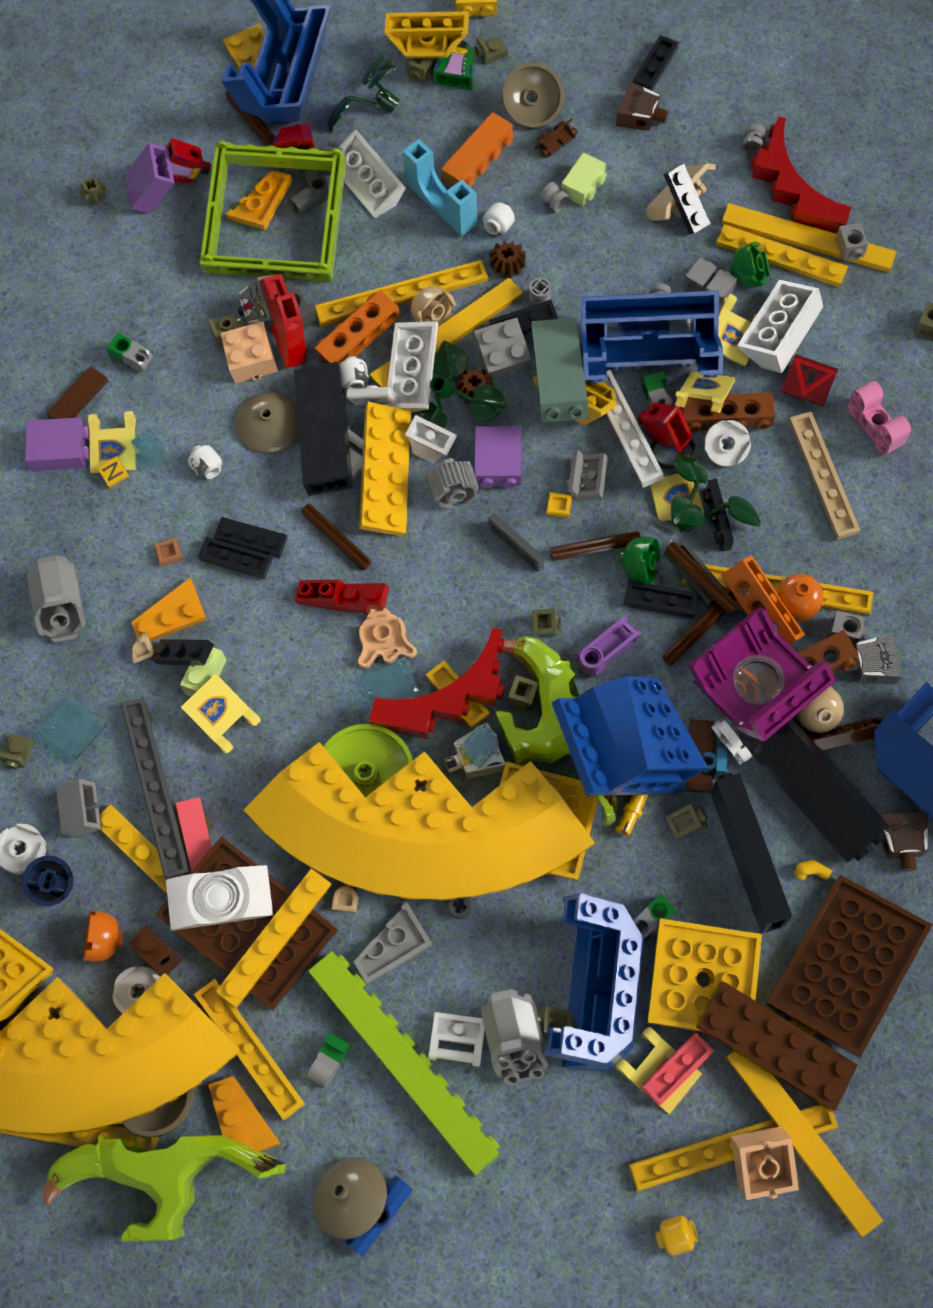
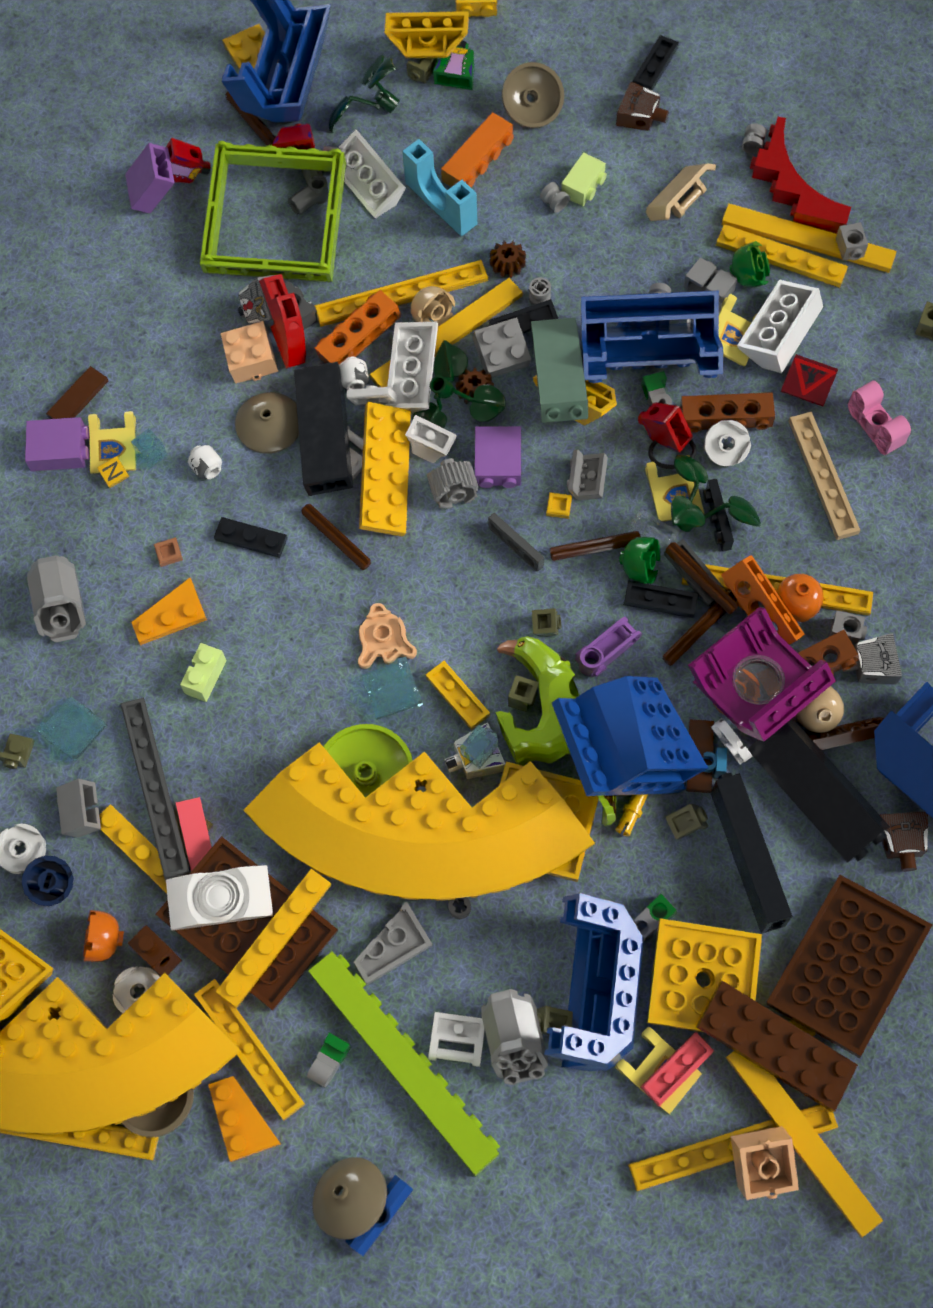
(93, 190): olive gear -> none
(129, 352): leg -> none
(142, 648): tan tile -> none
(161, 1173): lime animal -> none
(182, 652): black plate -> none
(216, 709): light yellow flag -> none
(222, 325): olive brick -> none
(235, 558): black plate -> none
(263, 202): light orange wing -> none
(341, 596): red slope -> none
(345, 900): tan tile -> none
(451, 703): red arch -> none
(490, 50): olive bracket -> none
(498, 219): white head -> none
(563, 133): reddish brown hinge -> none
(632, 438): white plate -> none
(677, 1235): yellow head -> none
(686, 199): plate -> none
(711, 389): light yellow flag -> none
(811, 867): yellow arm -> none

